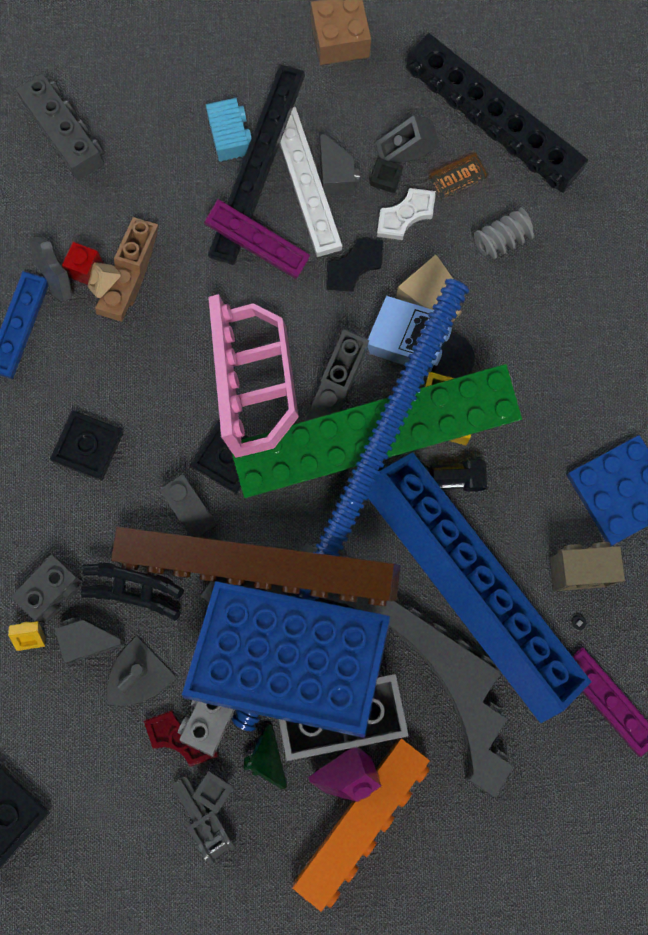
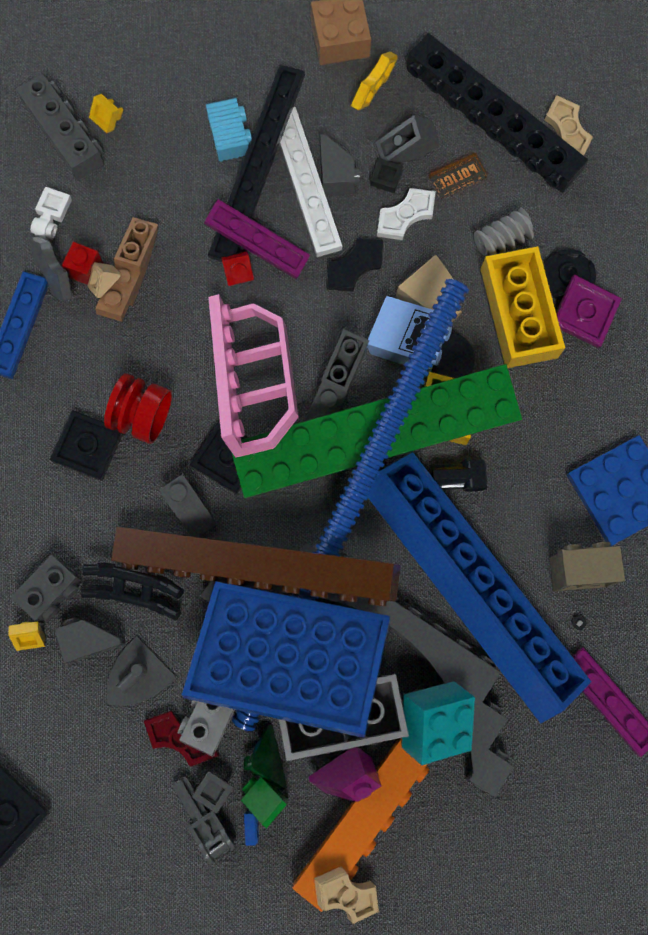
(51, 207): none -> white plate
(105, 113): none -> yellow tile
(136, 408): none -> red wheel
(237, 268): none -> red plate
(251, 829): none -> blue tile
(263, 800): none -> green slope
(337, 892): none -> tan tile
(374, 81): none -> yellow tile
(438, 722): none -> teal brick
(522, 307): none -> yellow brick
(563, 266): none -> black tile
(564, 119): none -> tan tile
(587, 311): none -> magenta tile

